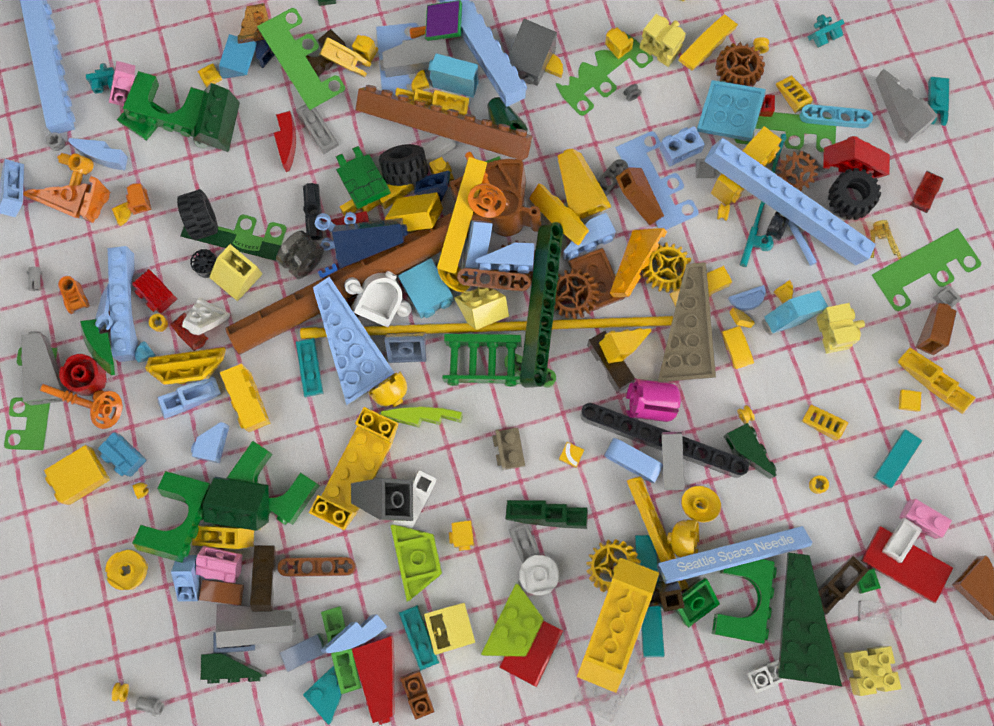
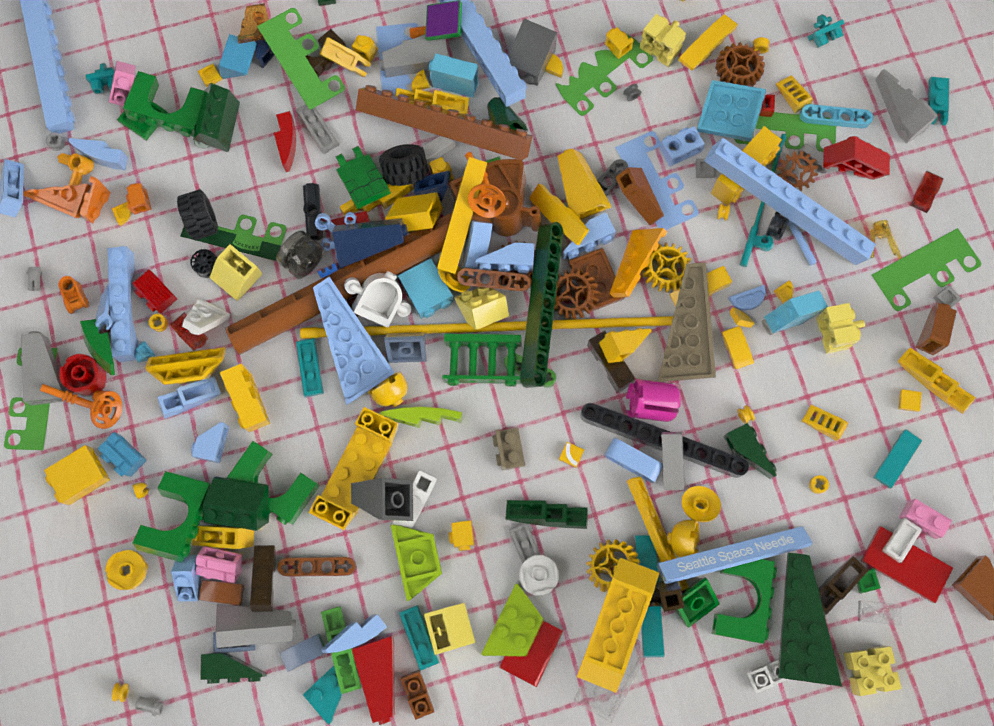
(864, 184): black tyre -> none

